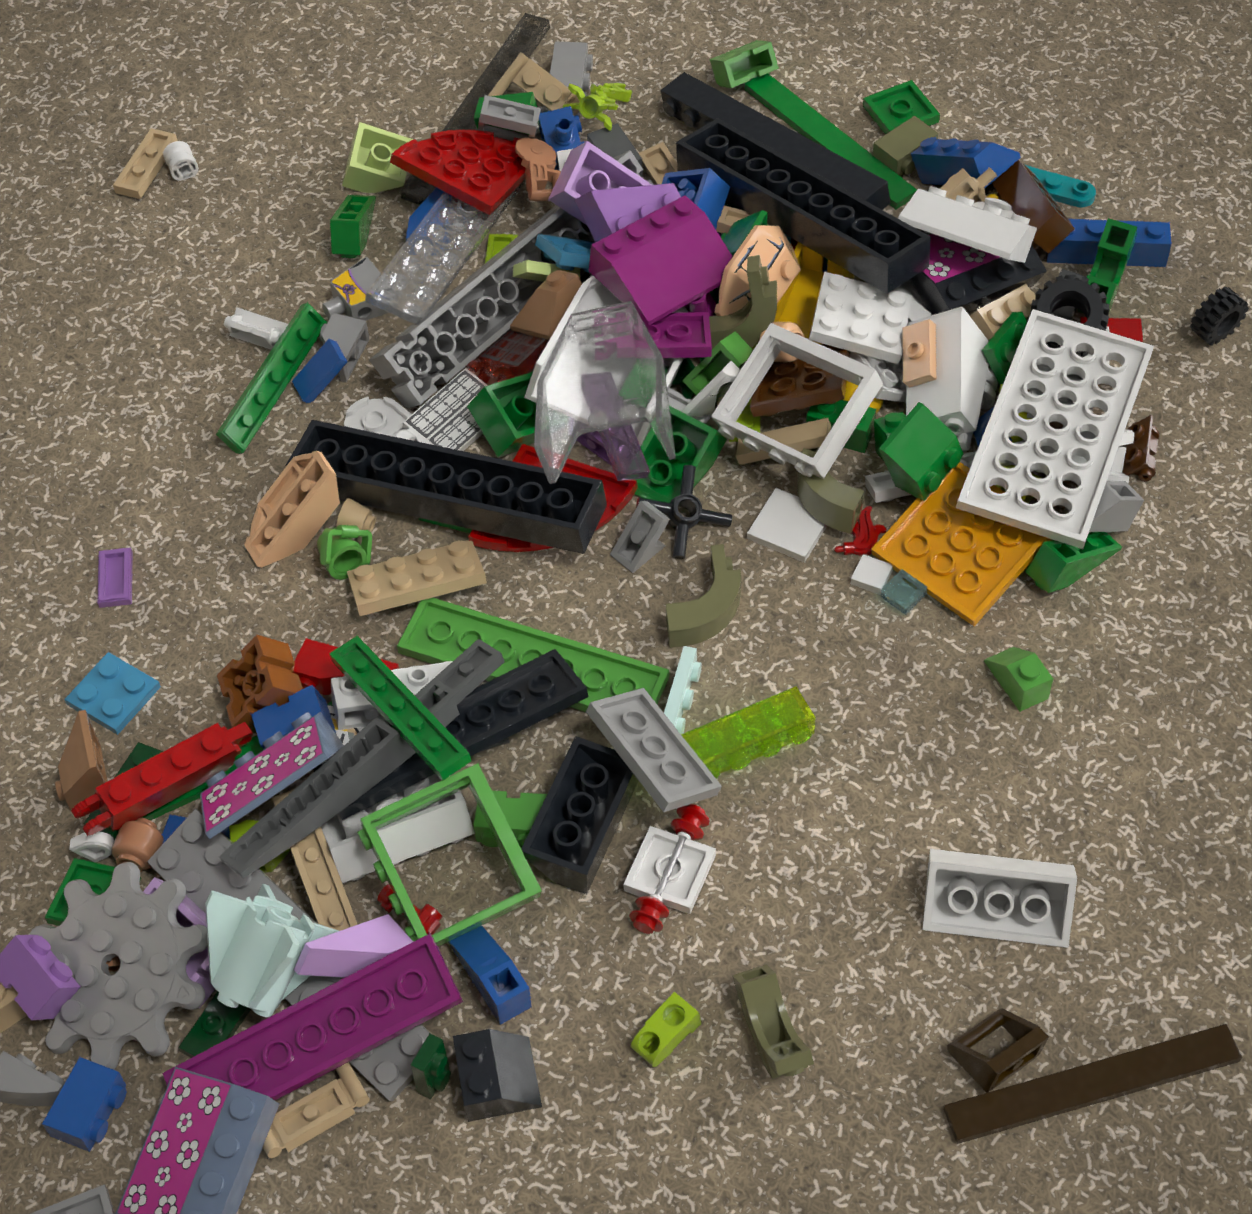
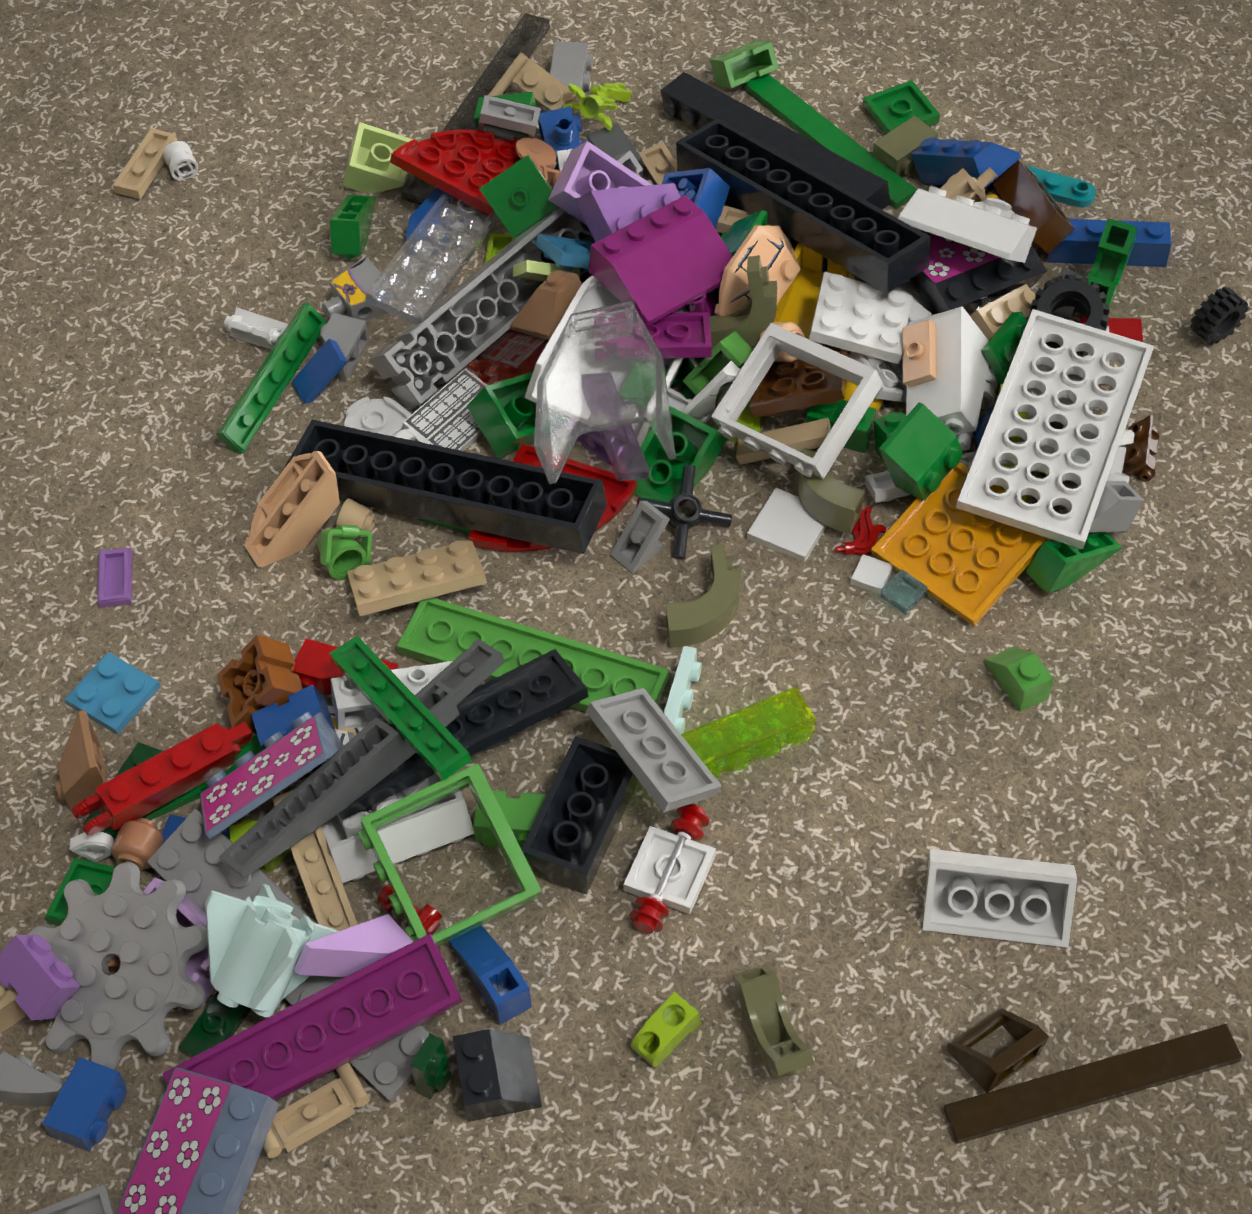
(519, 196): none -> green plate

